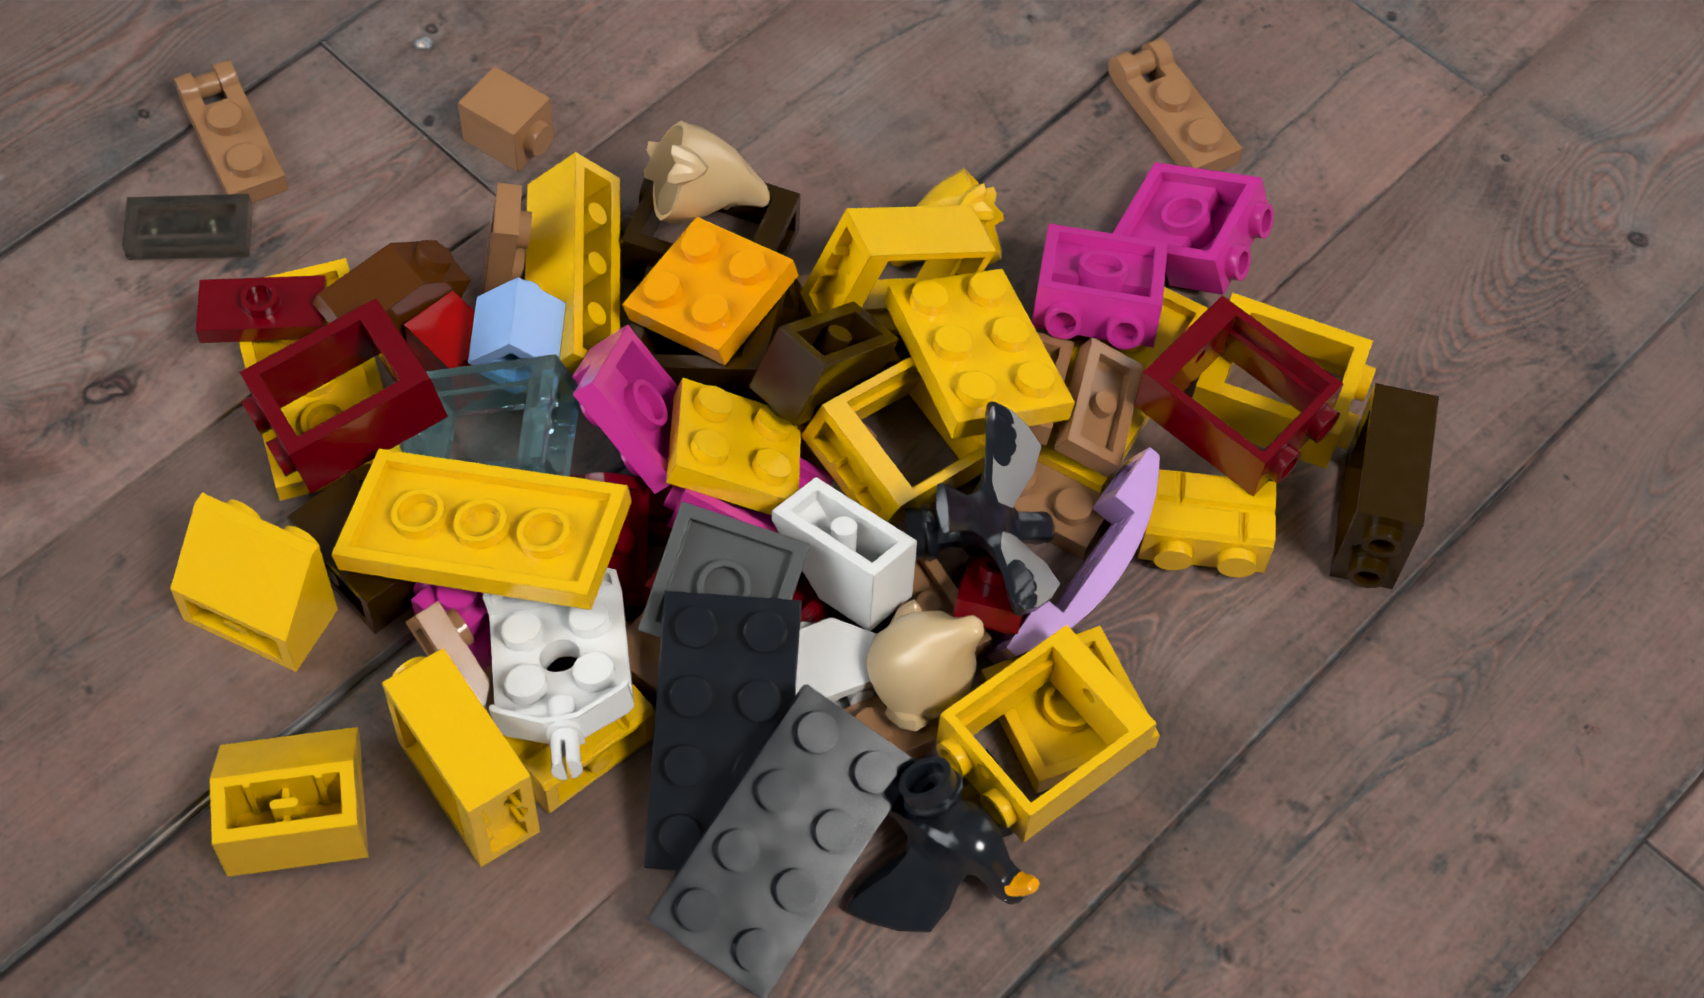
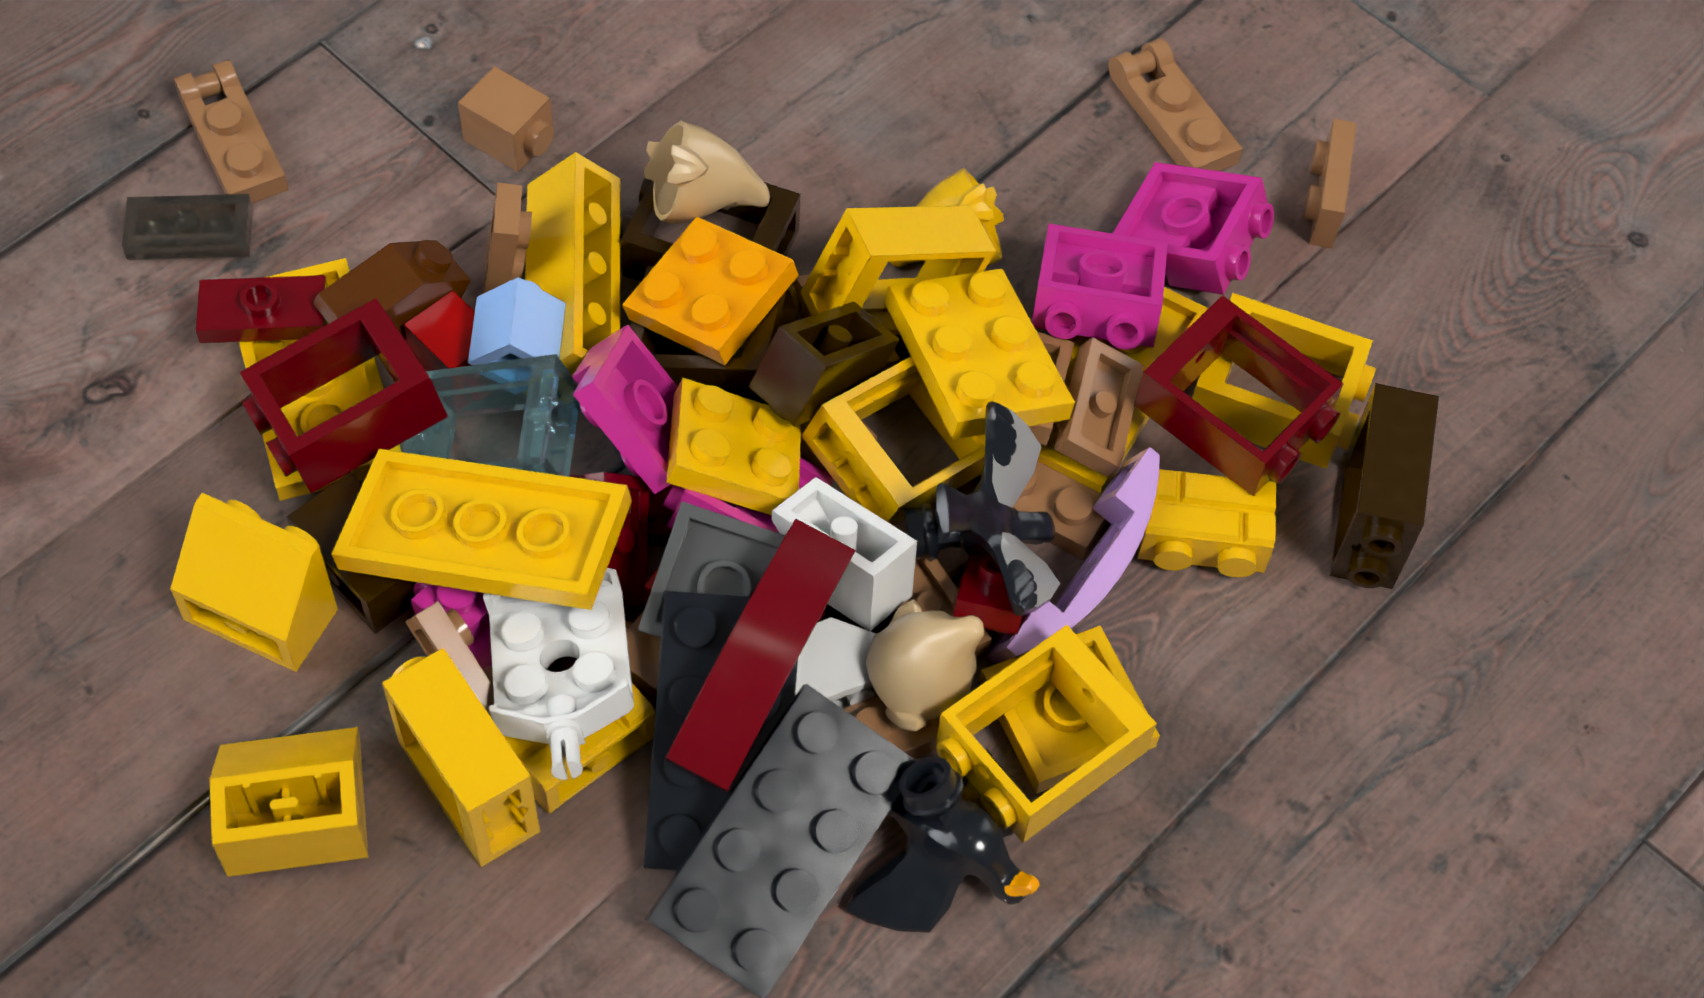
(759, 655): none -> dark red slope
(1327, 200): none -> medium nougat plate

